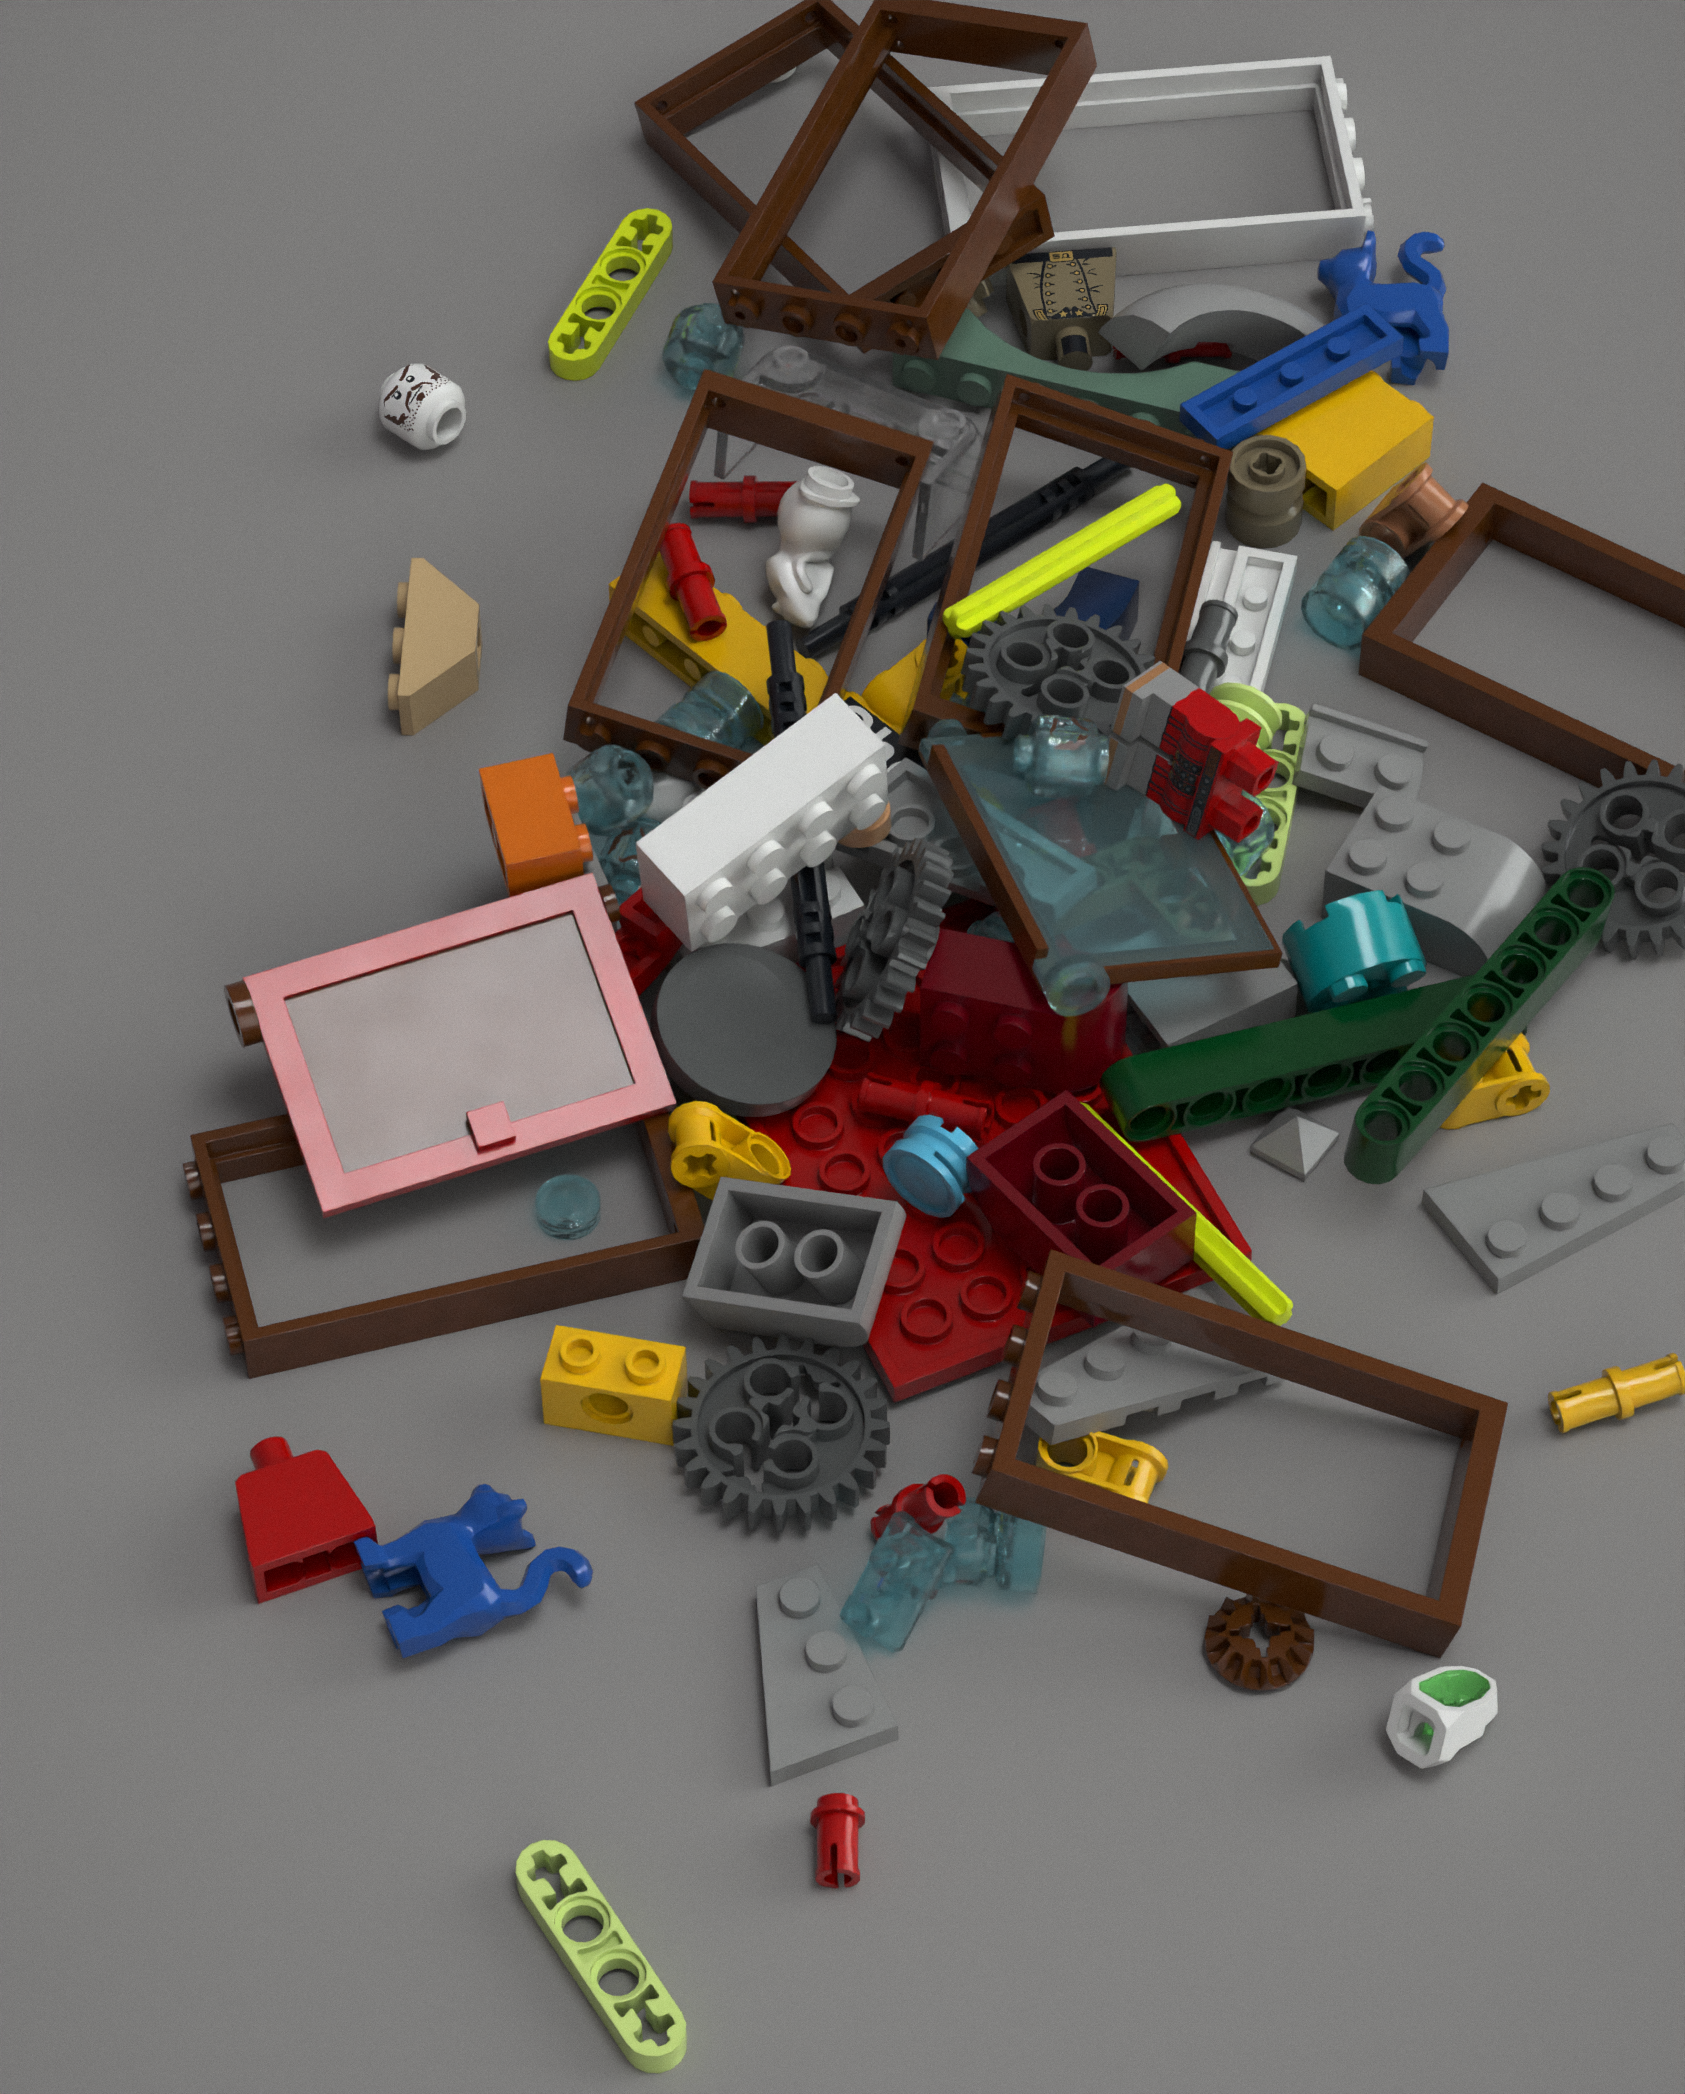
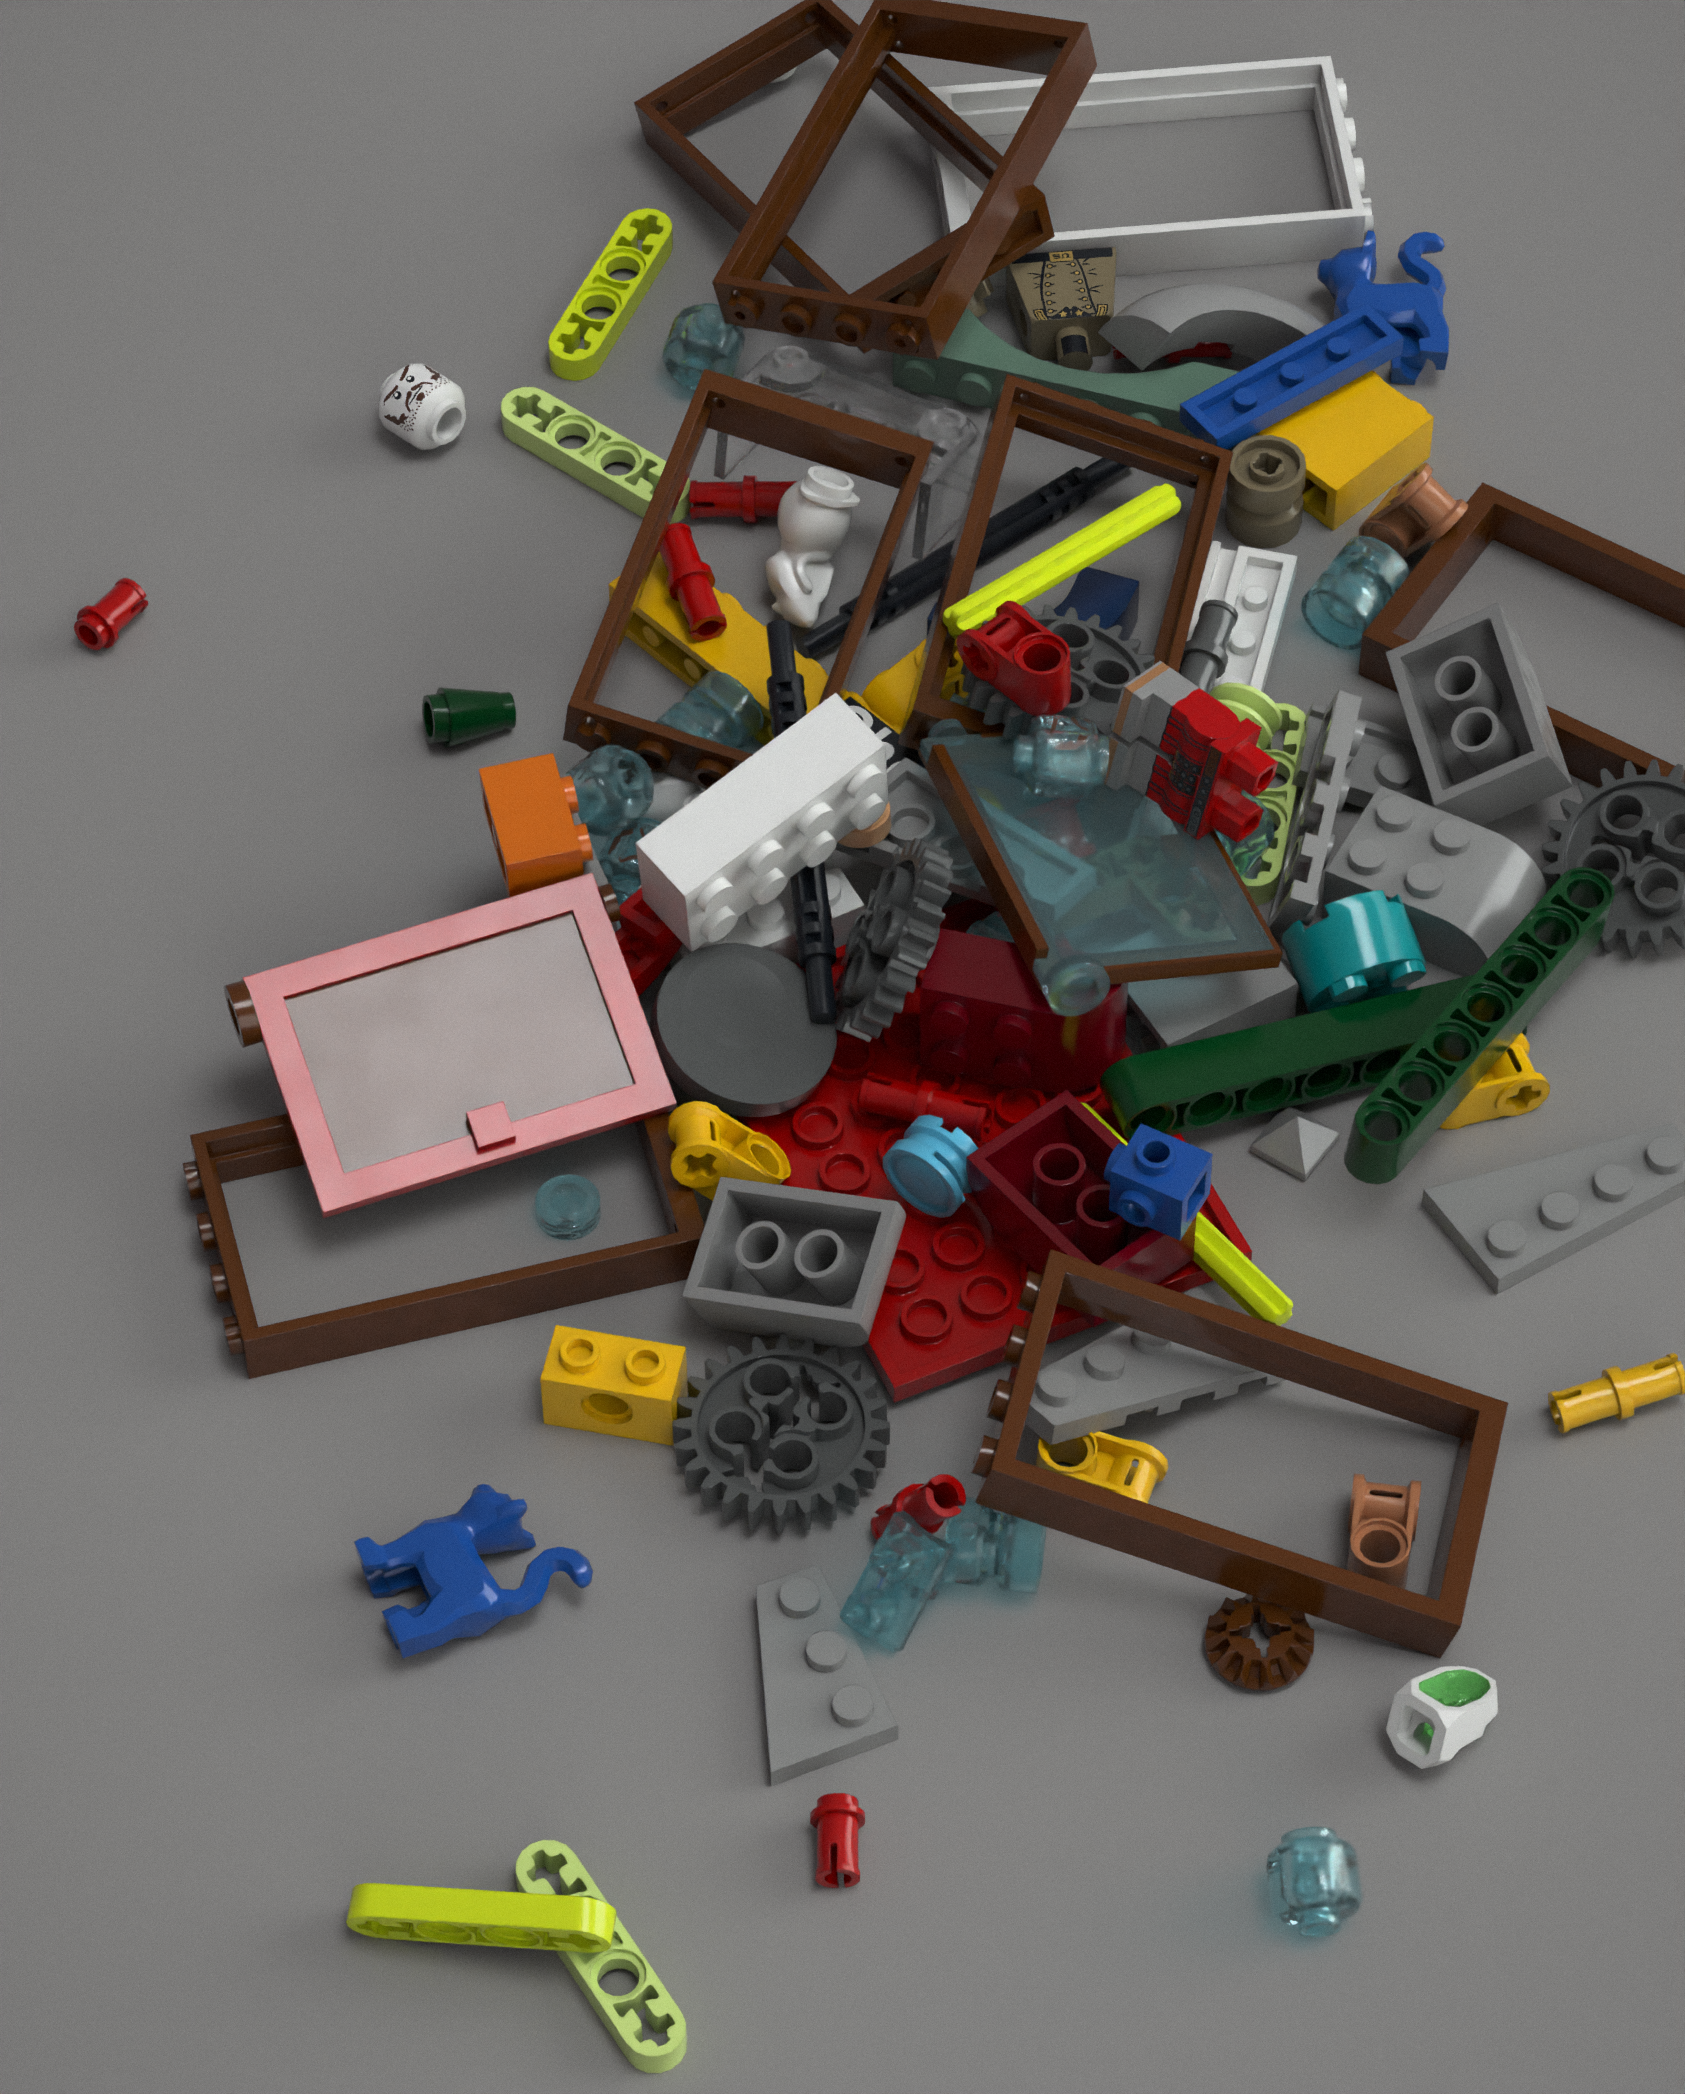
(99, 624): none -> red pin
(298, 1519): red torso -> none
(435, 648): tan slope -> none
(466, 715): none -> dark green cone
(481, 1917): none -> neon yellow beam
(588, 461): none -> yellowish green beam
(1020, 660): none -> red piece
(1158, 1181): none -> blue brick
(1314, 1881): none -> clear light blue head
(1320, 801): none -> light grey wing
(1382, 1529): none -> nougat piece
(1478, 718): none -> light grey brick

